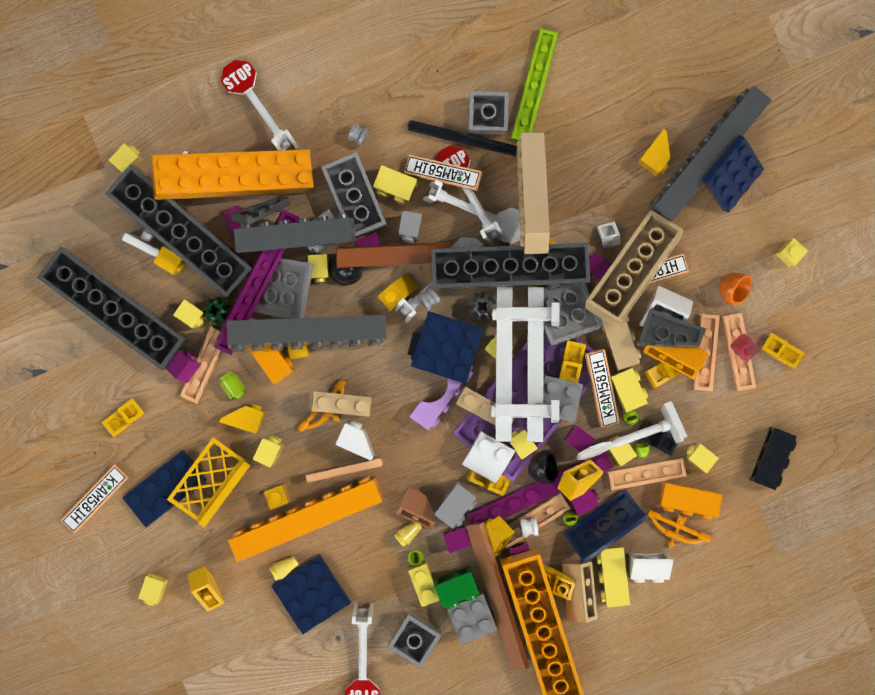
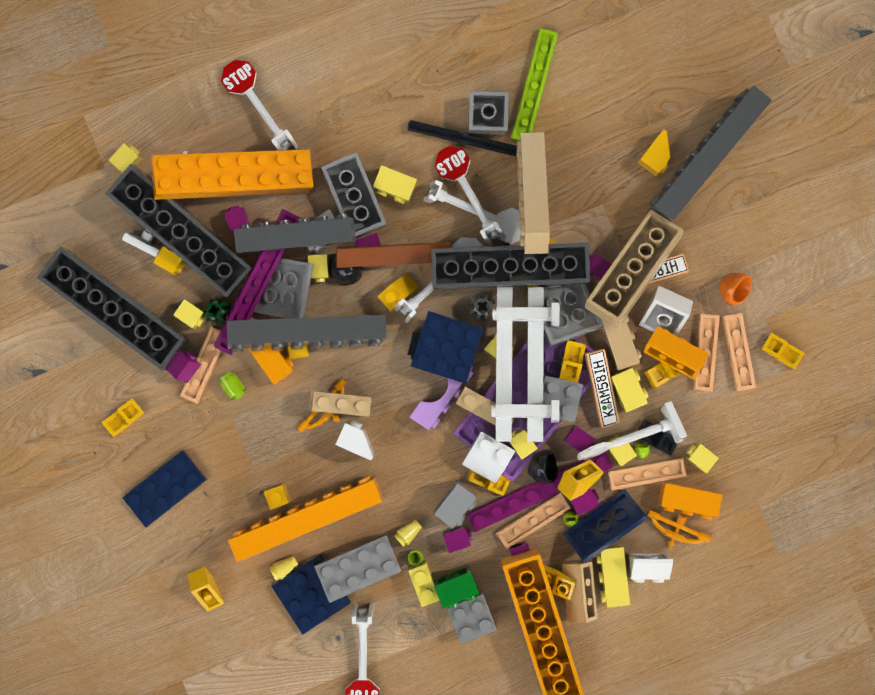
(94, 498): tile -> none
(152, 589): light yellow brick -> none
(221, 493): yellow fence -> none
(246, 418): yellow slope -> none
(258, 211): dark grey wing -> none
(269, 450): light yellow brick -> none
(342, 470): light nougat tile -> none
(357, 568): none -> light grey brick
(358, 134): light grey wheel -> none
(410, 226): light grey brick -> none
(414, 639): light grey brick -> none
(417, 508): nougat slope -> none
(428, 298): light grey wheel -> none
(443, 172): tile -> none
(497, 595): nougat tile -> none
(499, 534): yellow slope -> none
(529, 527): white wheel -> none
(608, 235): white slope -> none
(629, 414): lime hinge -> none
(669, 332): dark grey wing -> none
(733, 174): dark blue plate -> none
(744, 347): clear pink slope -> none
(773, 458): black brick -> none
(791, 252): light yellow brick -> none

